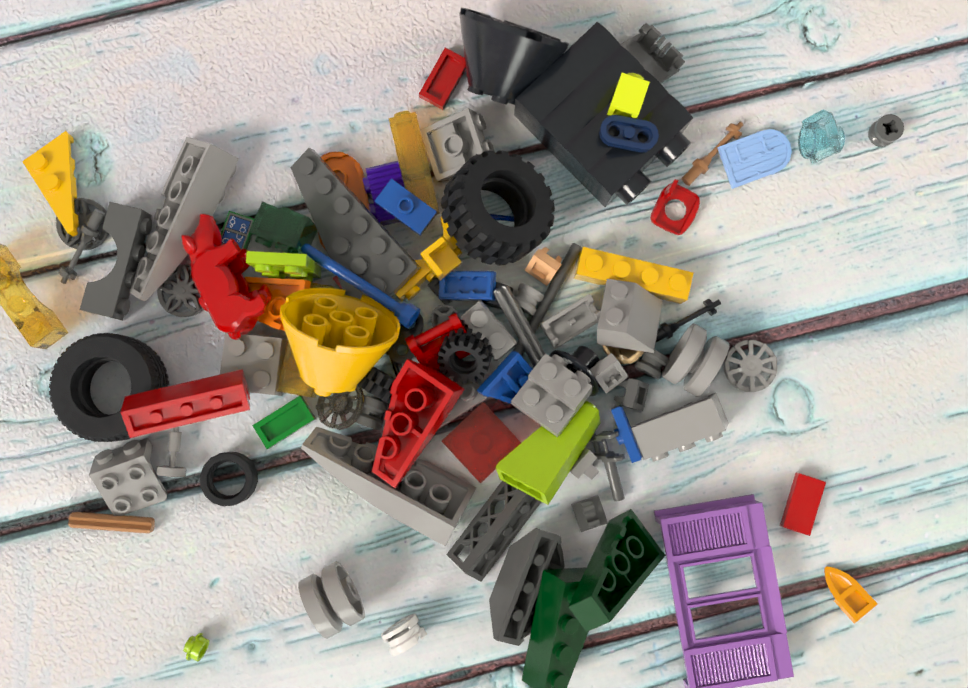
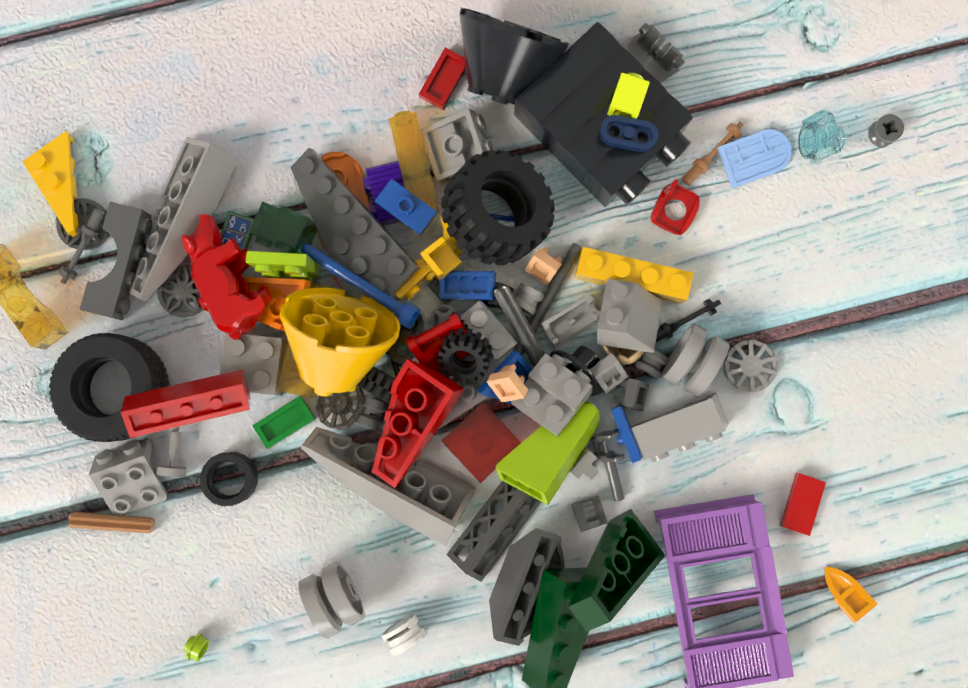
(508, 384): none -> light nougat tile

